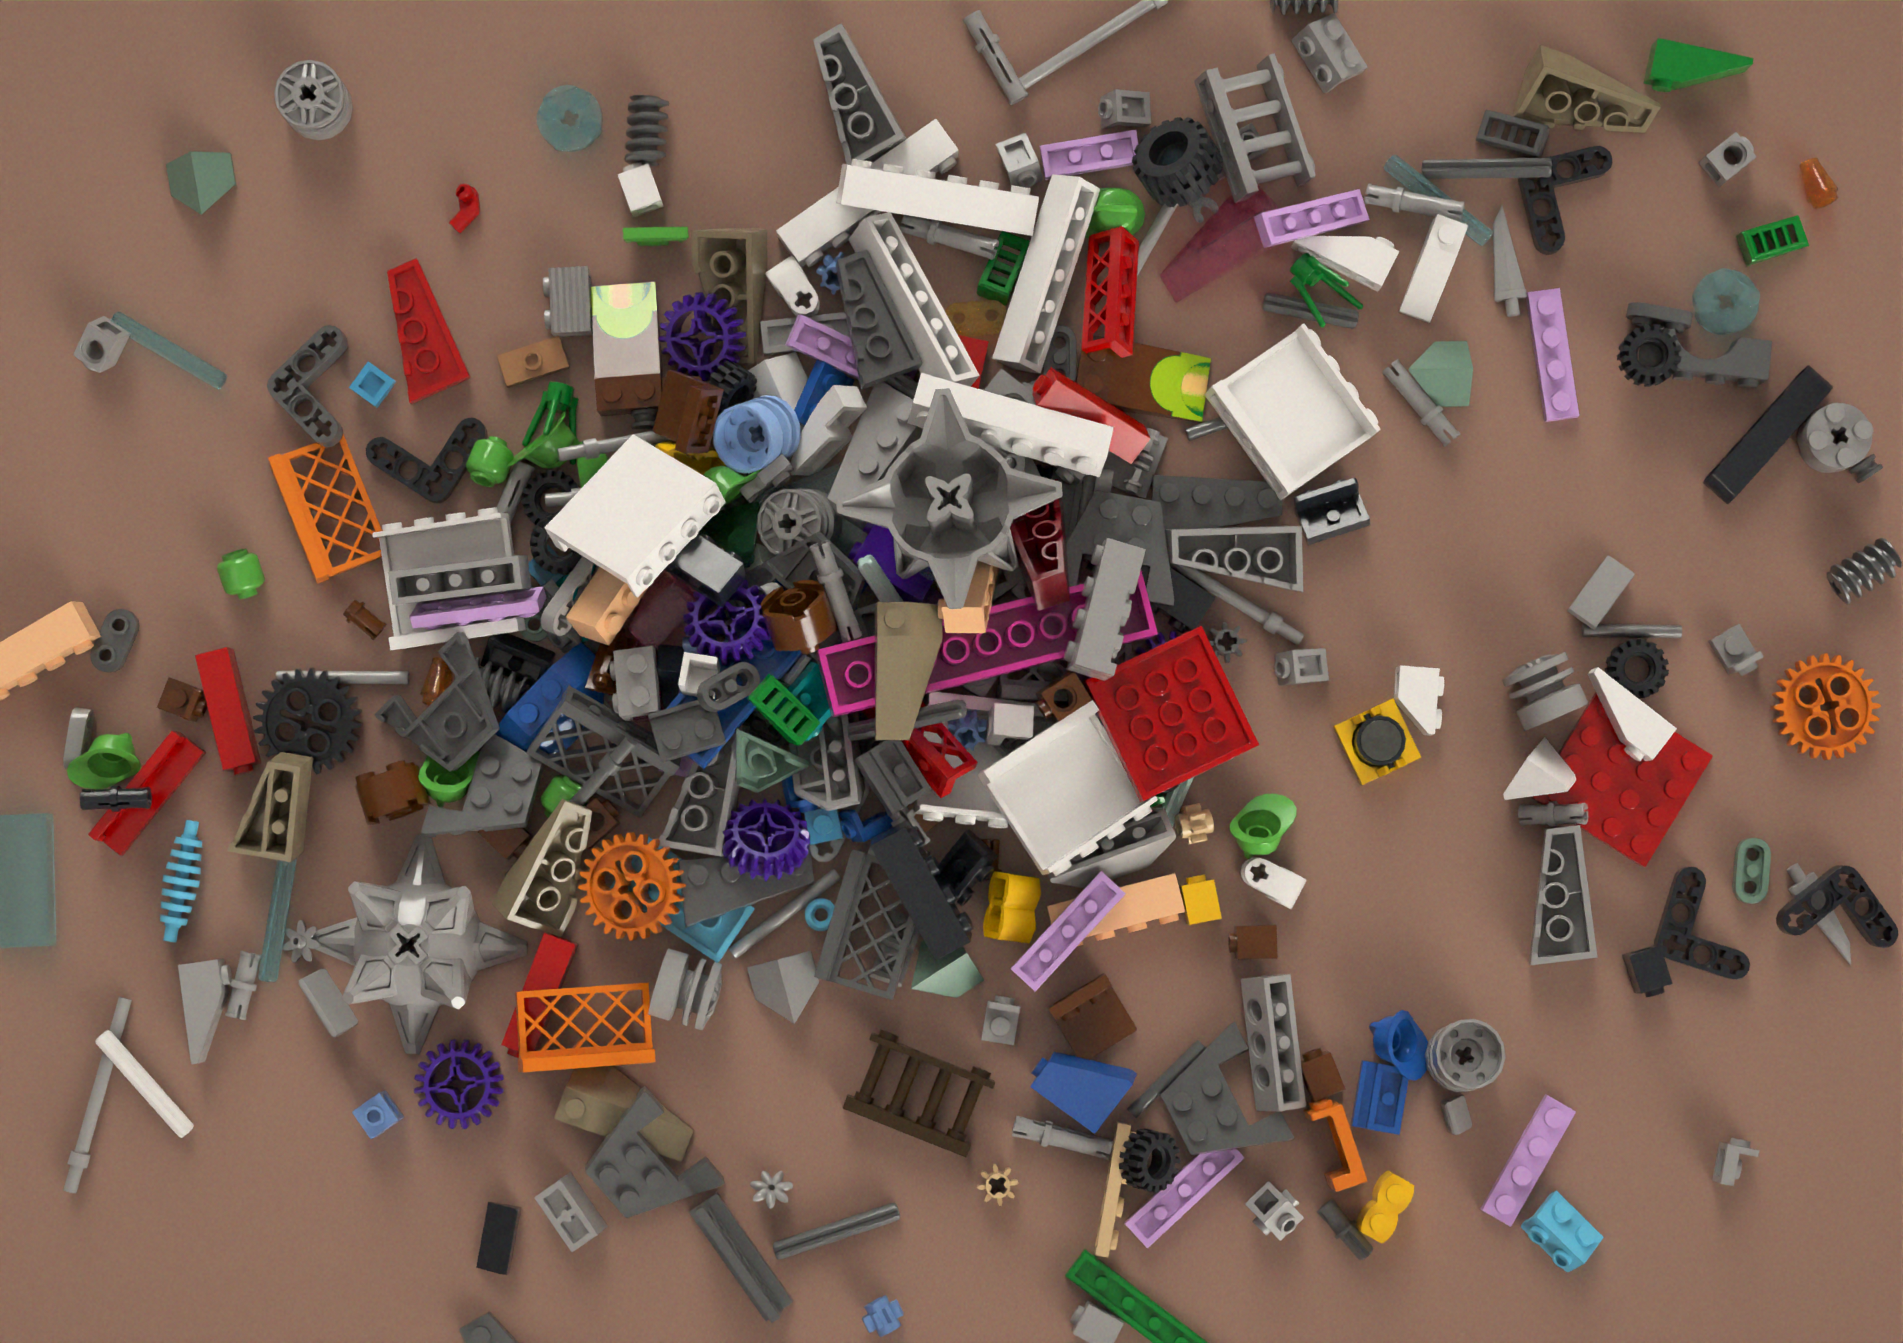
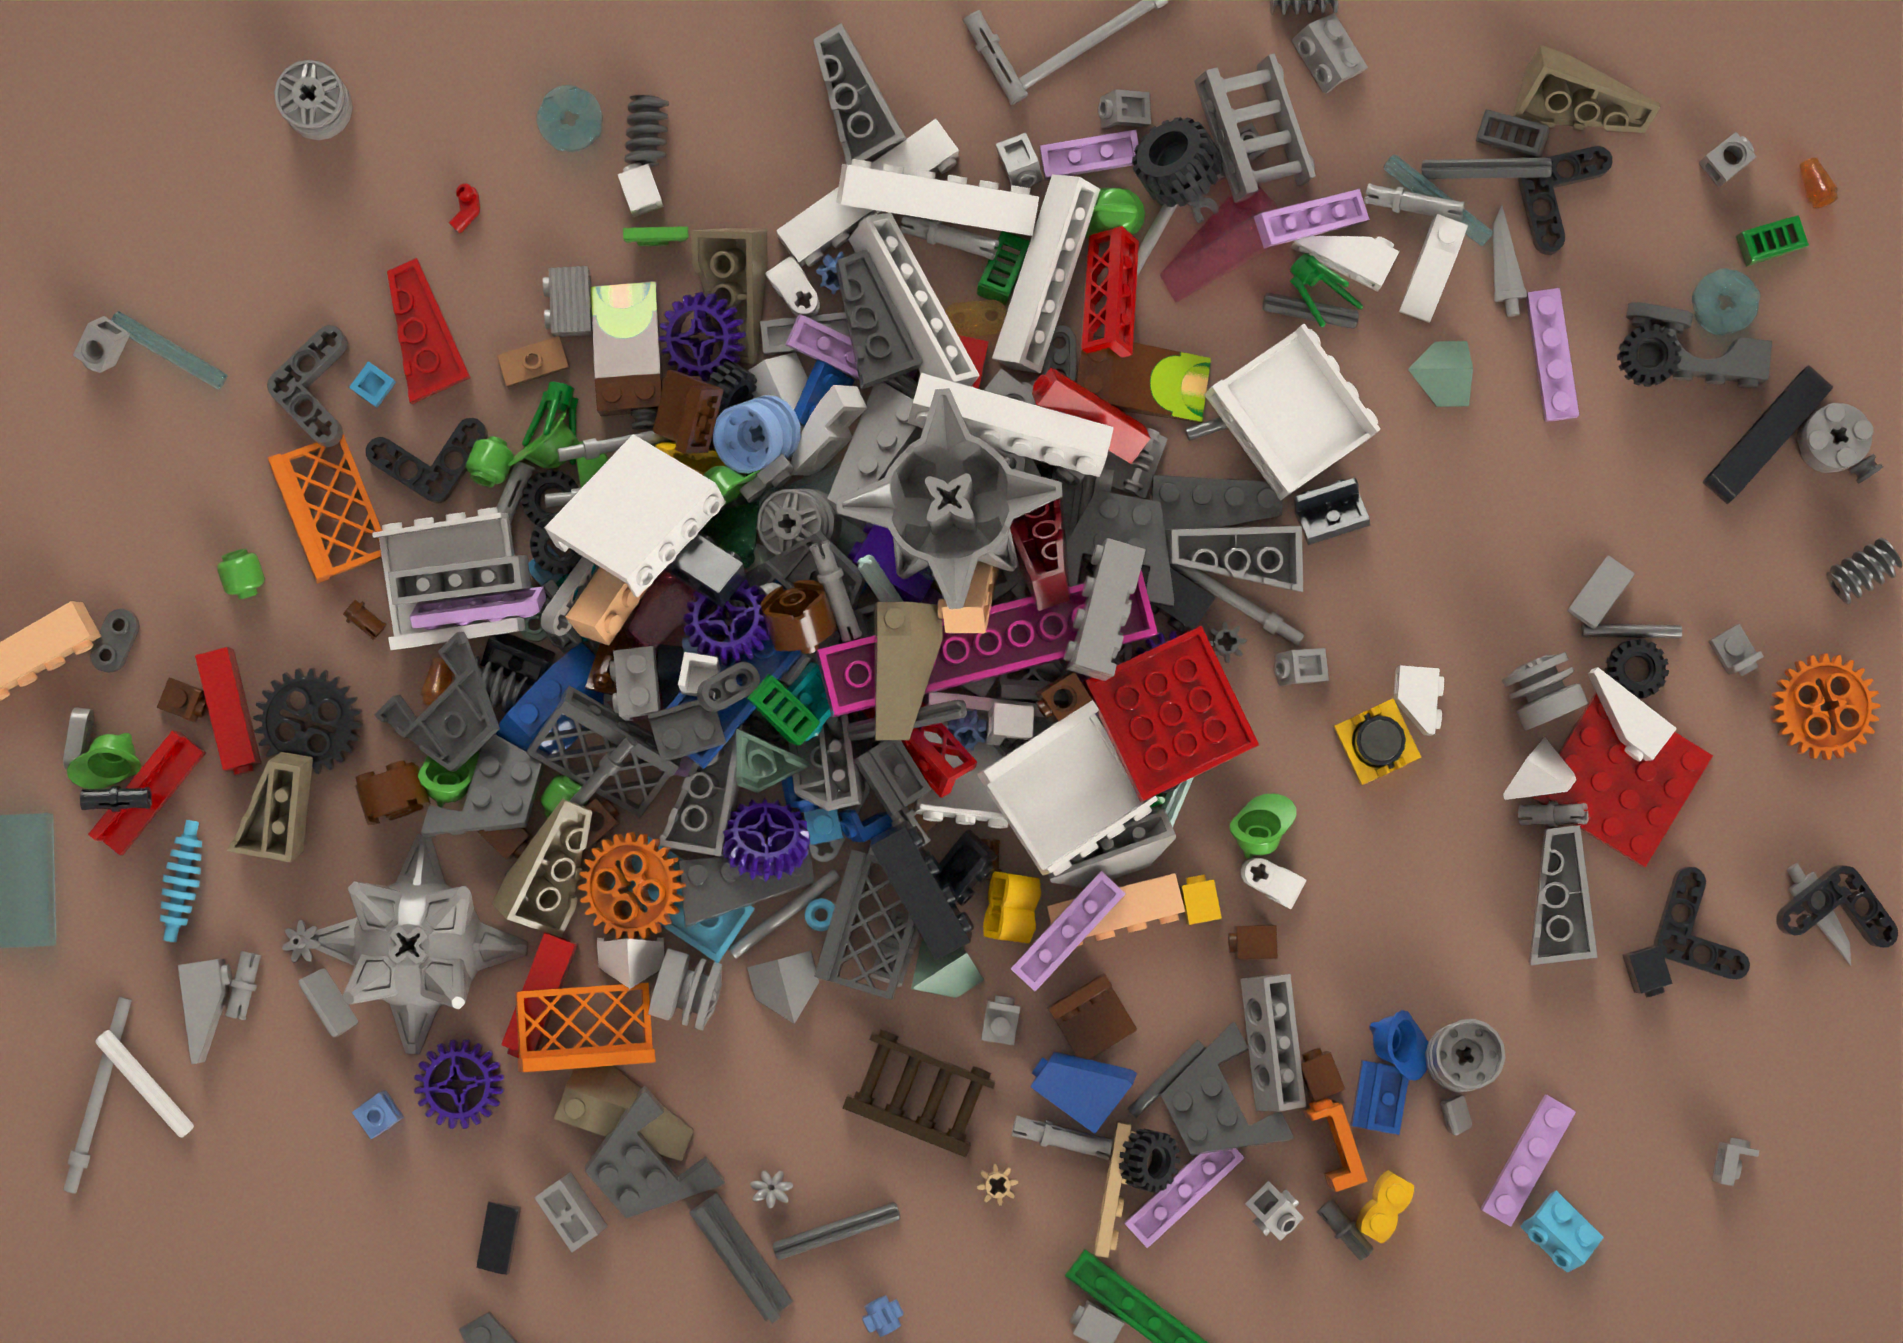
(201, 178): sand green slope -> none
(277, 921): clear light blue axle -> none
(358, 677): light grey bar -> none
(630, 959): none -> white slope
(1194, 823): tan gear -> none
(1421, 403): light grey pin -> none
(1682, 65): green slope -> none
(1755, 871): sand green plate -> none

